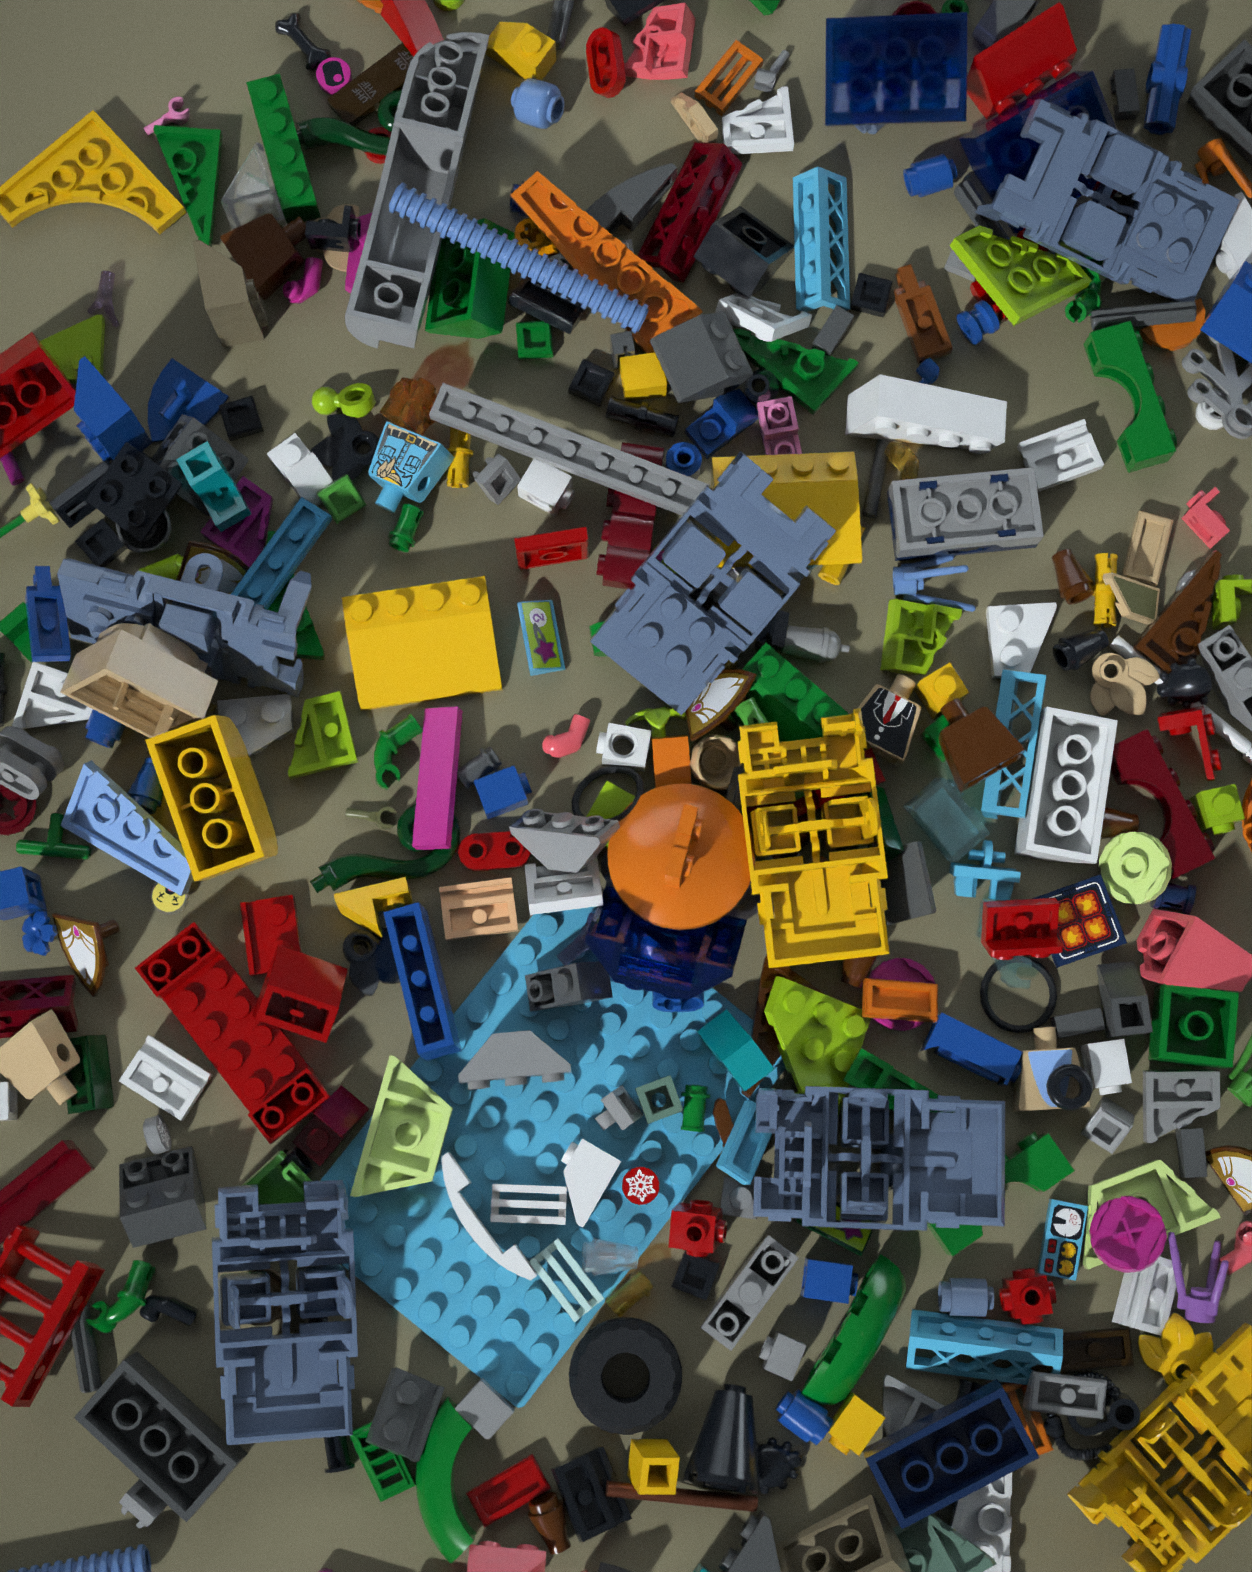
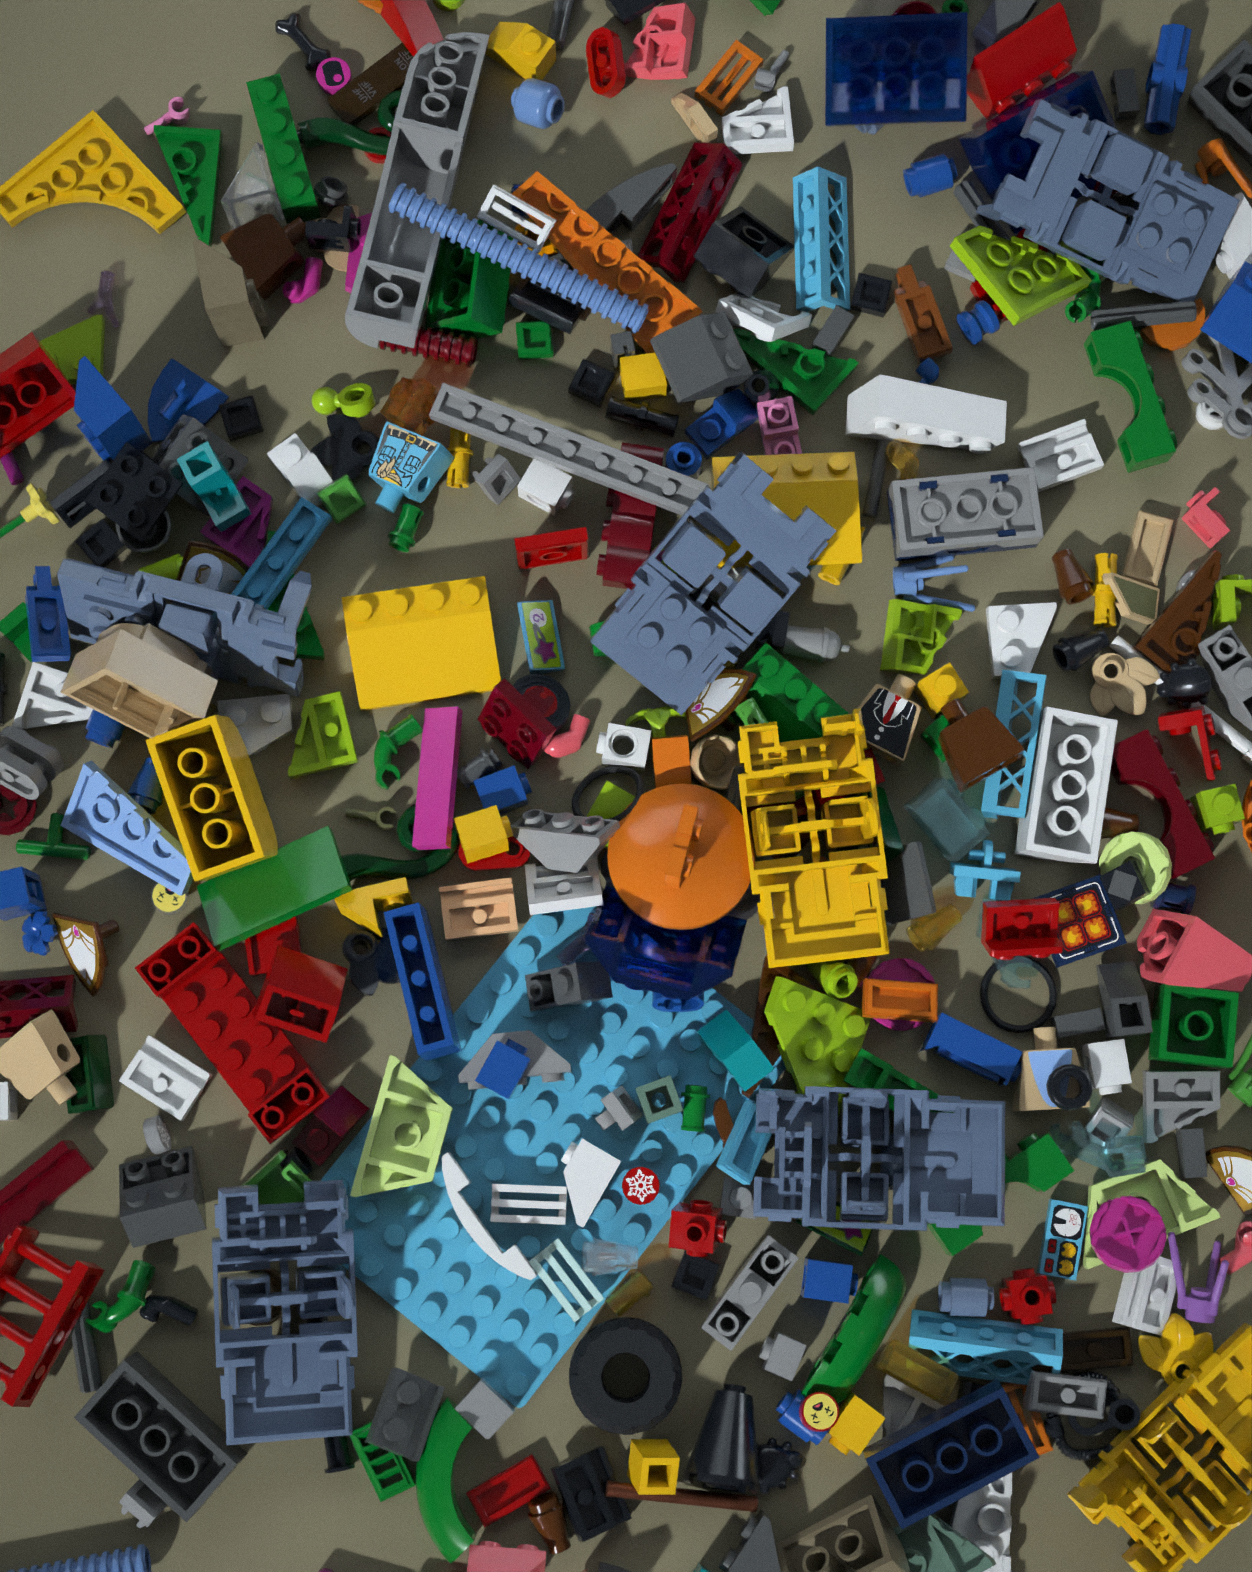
(274, 889): none -> green tile
(331, 192): none -> dark grey plate
(440, 346): none -> dark red piece
(483, 833): none -> yellow brick
(504, 1068): none -> blue brick
(525, 715): none -> dark red plate
(542, 232): none -> white tile
(819, 1412): none -> light yellow tile
(834, 977): none -> lime cone
(916, 1371): none -> clear yellow slope
(931, 929): none -> clear yellow cone
(1081, 1147): none -> clear light blue piece
(1125, 885): none -> black tile

